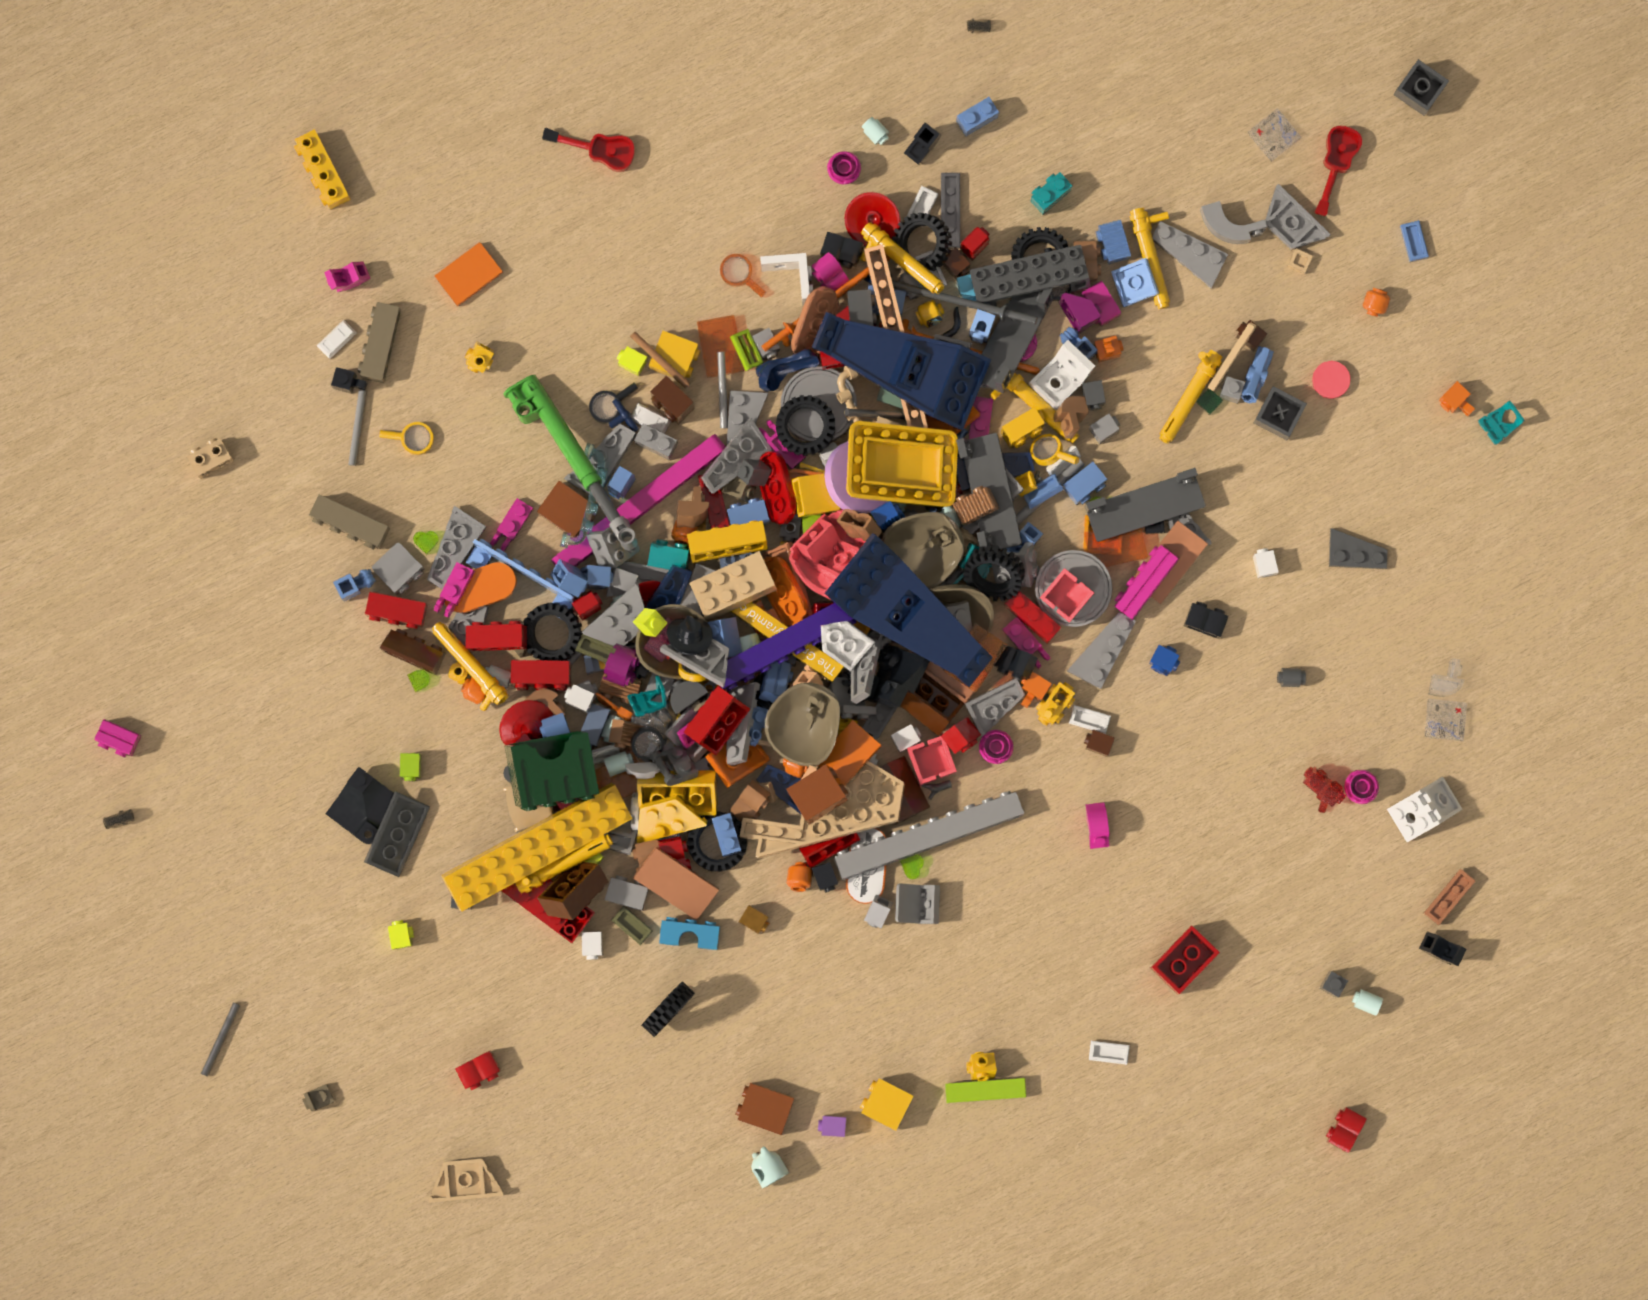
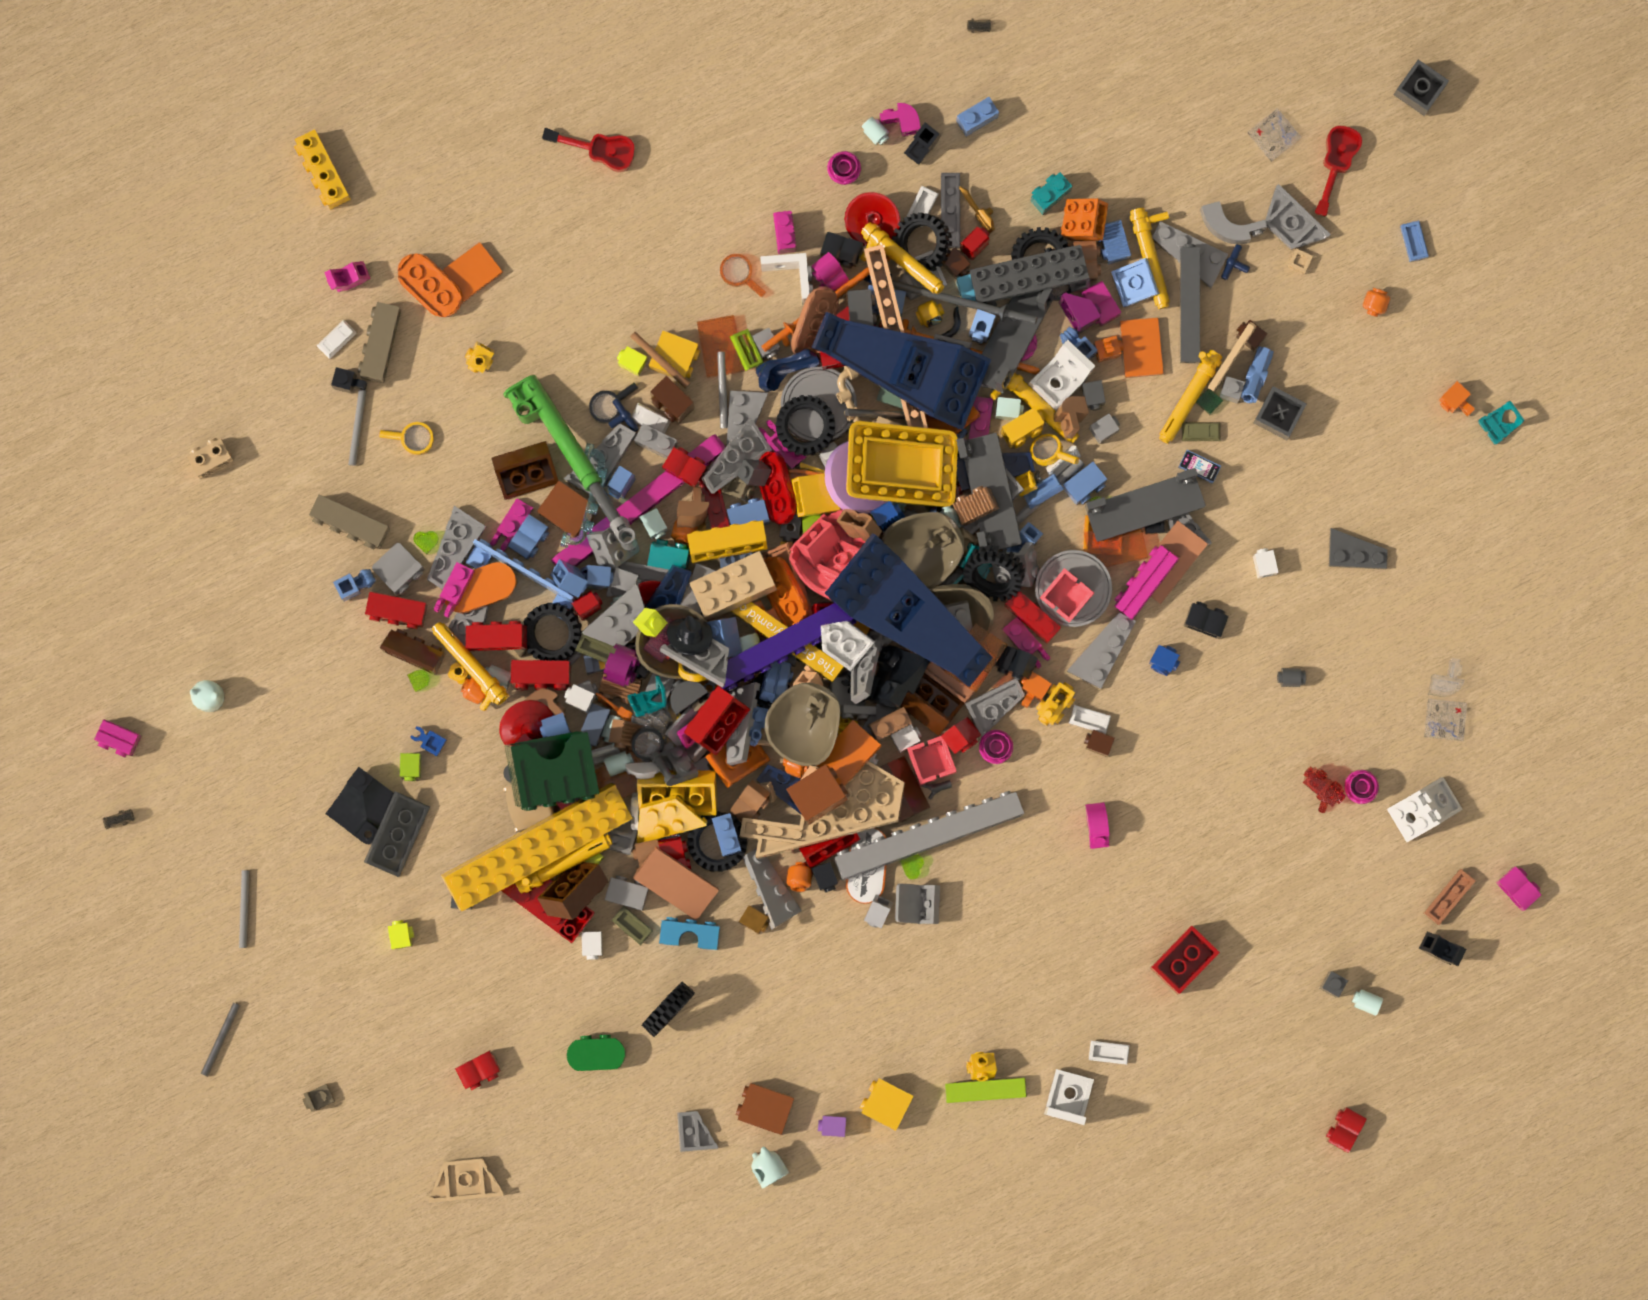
(207, 696): none -> light aqua piece
(244, 909): none -> light grey bar
(429, 285): none -> orange tile
(431, 742): none -> blue plate
(525, 470): none -> reddish brown slope
(528, 537): none -> medium blue brick
(596, 1054): none -> green brick
(654, 524): none -> light aqua brick
(684, 467): none -> red brick
(693, 1133): none -> light grey wing
(774, 894): none -> light grey wing
(785, 232): none -> dark pink brick
(890, 724): none -> medium nougat brick
(905, 115): none -> dark pink brick
(982, 215): none -> pearl gold piece
(1008, 408): none -> light aqua brick
(1064, 1108): none -> white bracket
(1084, 219): none -> orange brick
(1141, 347): none -> orange tile
(1189, 304): none -> dark grey brick
(1201, 431): none -> olive tile
(1205, 468): none -> tile
(1232, 262): none -> dark blue piece
(1331, 379): coral tile -> none
(1518, 888): none -> dark pink brick

